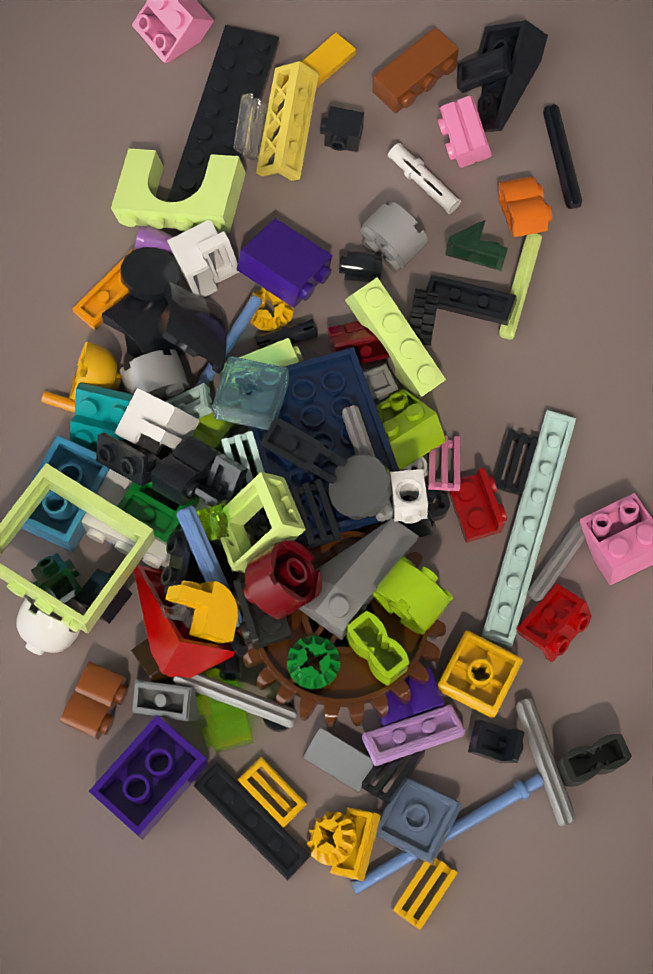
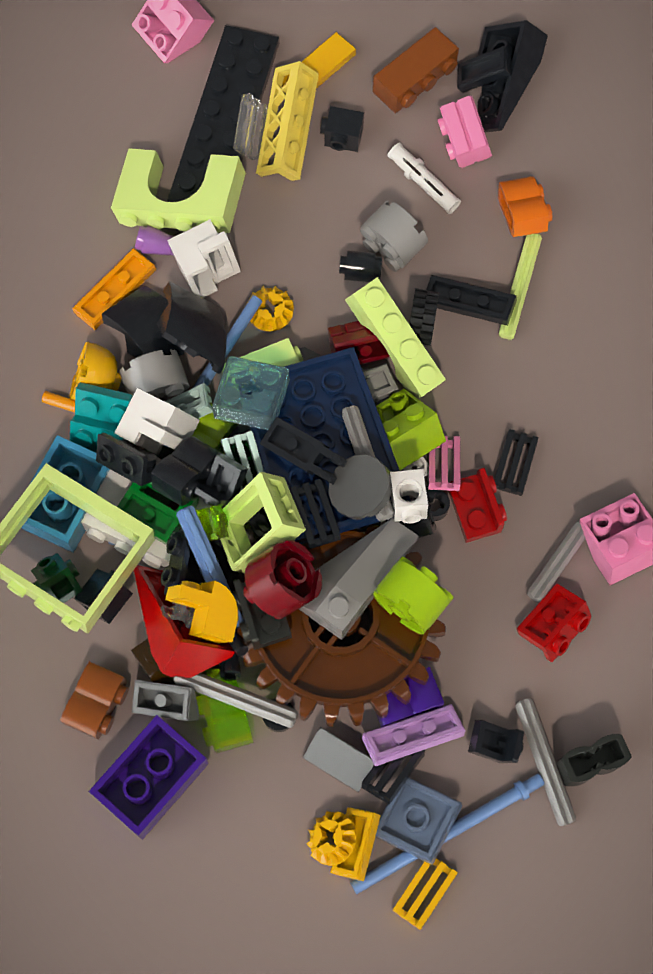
(42, 630): white cylinder -> none
(148, 272): black tile -> none
(252, 821): black tile -> none
(285, 263): dark purple brick -> none
(291, 813): yellow tile -> none
(295, 333): black pin -> none
(310, 677): green gear -> none
(370, 641): lime brick -> none
(469, 247): clear green slope -> none
(499, 668): yellow brick -> none
(528, 529): light aqua tile -> none
(562, 157): black axle -> none

